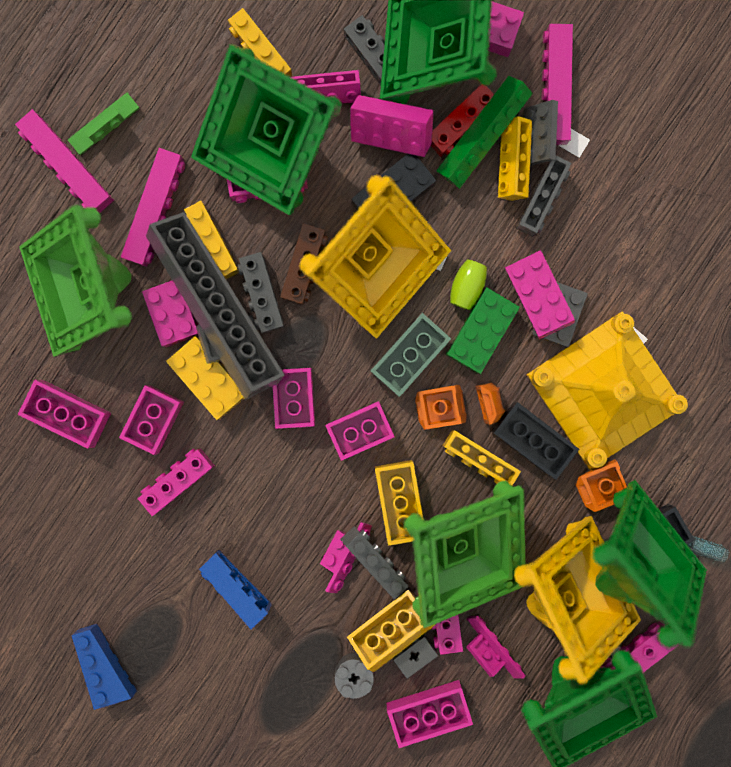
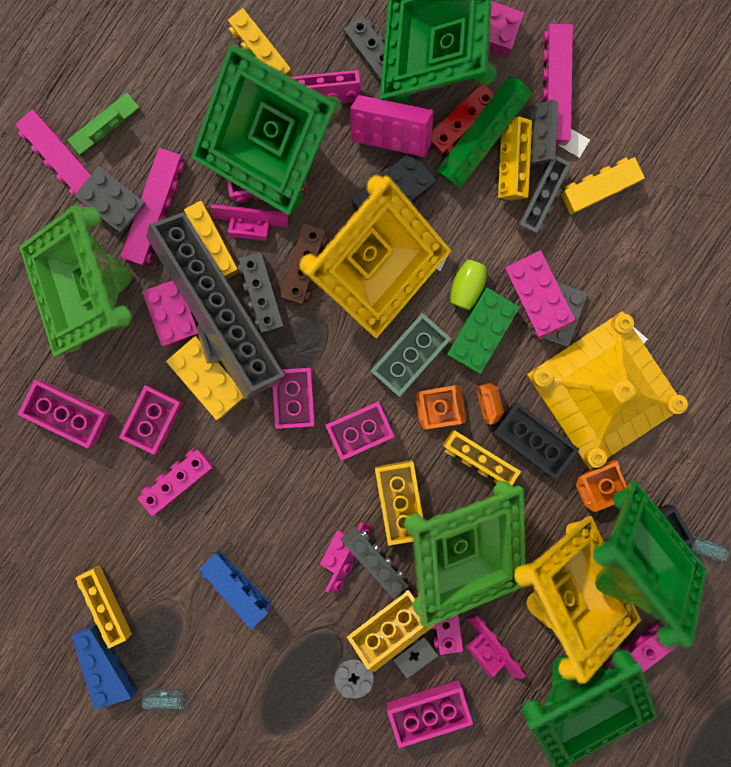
(103, 606): none -> yellow brick
(111, 199): none -> dark grey plate
(163, 699): none -> clear light blue brick
(249, 223): none -> dark pink bracket
(602, 185): none -> yellow brick

